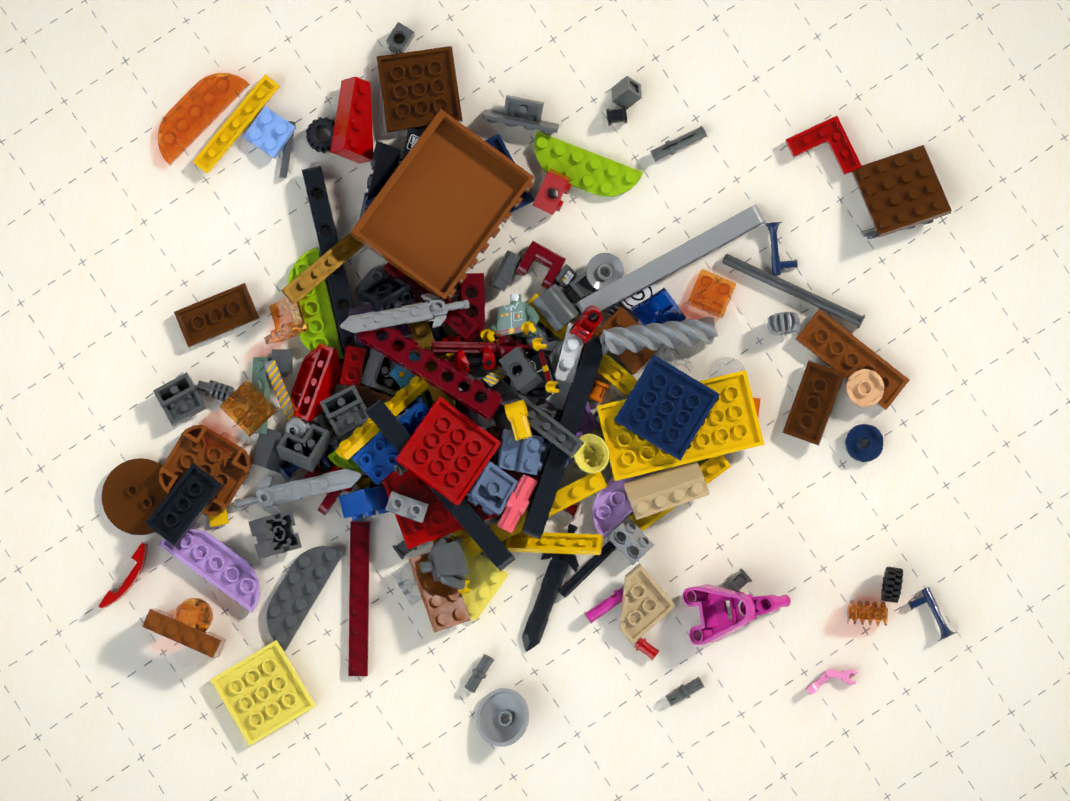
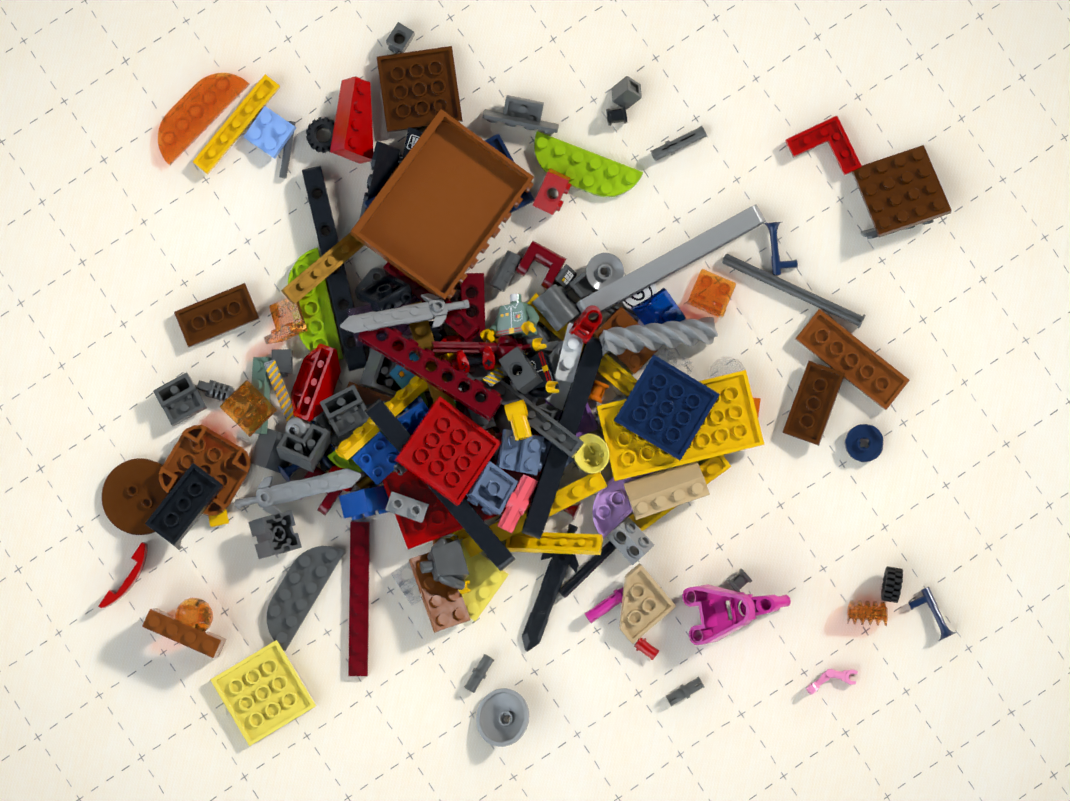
(218, 566): lavender plate -> none
(352, 366): red plate -> none
(402, 550): dark grey bush -> none
(783, 323): light grey gear -> none
(865, 388): light nougat tile -> none

